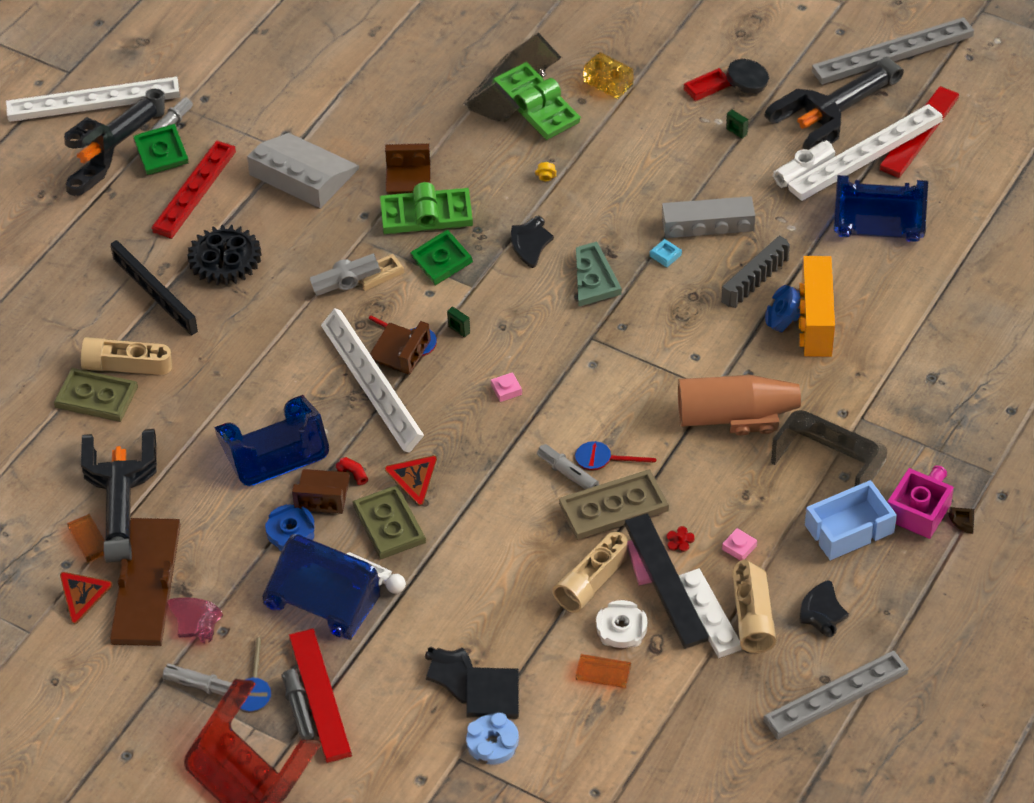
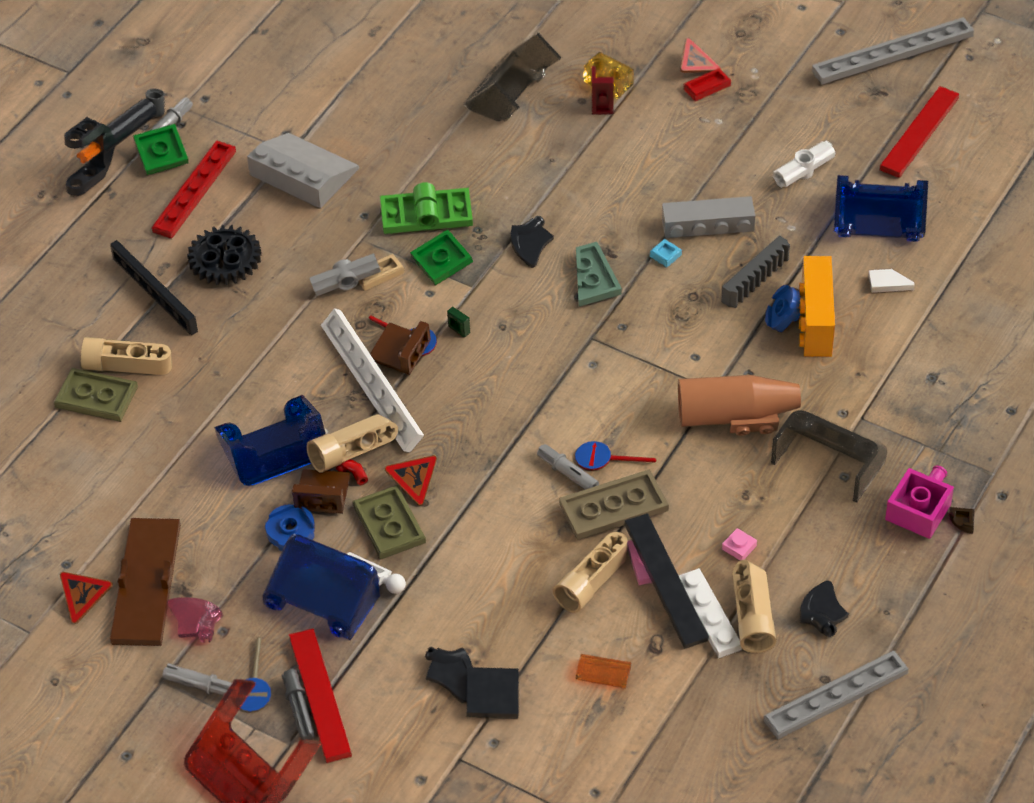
(87, 537): clear orange tile -> none
(88, 99): white plate -> none
(118, 479): black piece -> none
(350, 442): none -> tan beam
(406, 167): reddish brown bracket -> none
(492, 725): light blue plate -> none
(506, 387): bright pink plate -> none
(538, 100): bright green plate -> none
(546, 171): yellow plate -> none
(602, 94): none -> dark red panel
(621, 636): white plate -> none
(680, 539): red plant -> none
(695, 59): none -> piece
(737, 124): dark green tile -> none
(747, 75): black tile -> none
(828, 108): black piece -> none
(850, 520): light blue piece -> none
(865, 152): white plate -> none
(888, 281): none -> white tile

